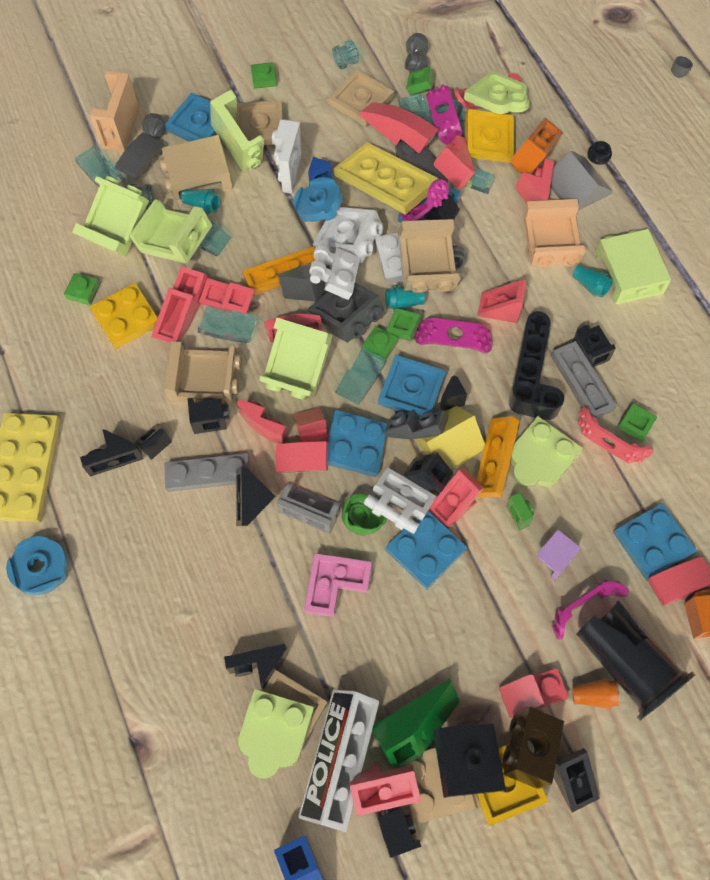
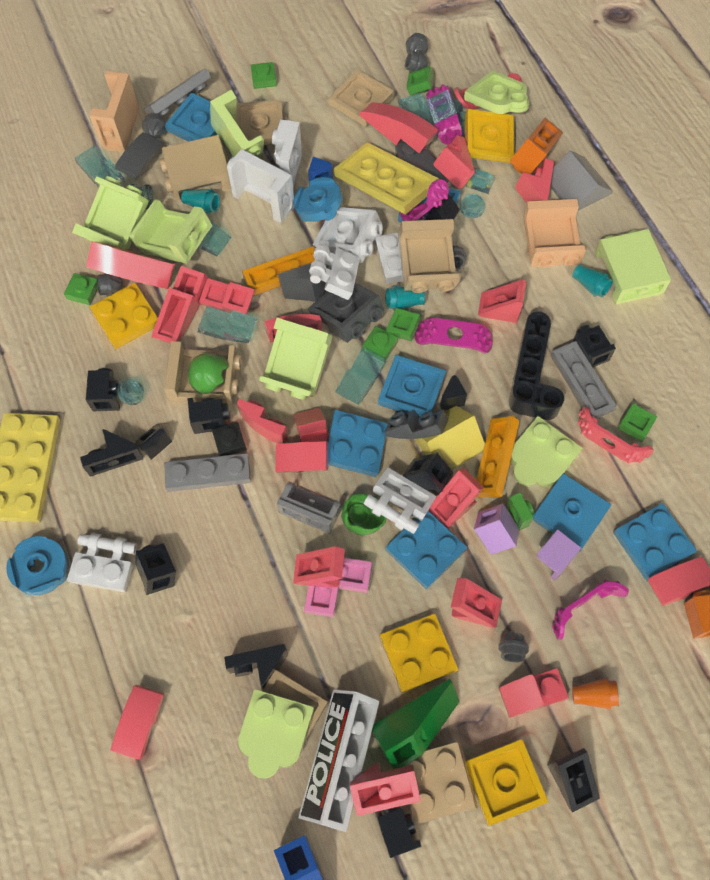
(99, 571): none -> white plate
(102, 390): none -> black brick
(108, 284): none -> dark grey plate
(130, 265): none -> coral slope
(130, 392): none -> clear light blue plate
(136, 722): none -> coral slope
(155, 568): none -> black brick
(179, 93): none -> light grey plate
(206, 372): none -> bright green hair
(229, 439): none -> pearl dark grey plate
(251, 496): black slope -> none
(263, 180): none -> white panel
(320, 567): none -> coral slope
(345, 54): clear light blue wheel -> none
(418, 653): none -> yellow plate
(441, 106): none -> clear light blue slope
(468, 760): black plate -> none
(472, 206): none -> clear light blue plate
(475, 604): none -> coral slope
(496, 529): none -> lavender panel
(513, 647): none -> dark grey plate
(545, 734): dark brown brick -> none
(571, 510): none -> dark azure plate
(599, 153): black plate -> none
(633, 659): black piece -> none
(681, 66): dark grey hinge -> none

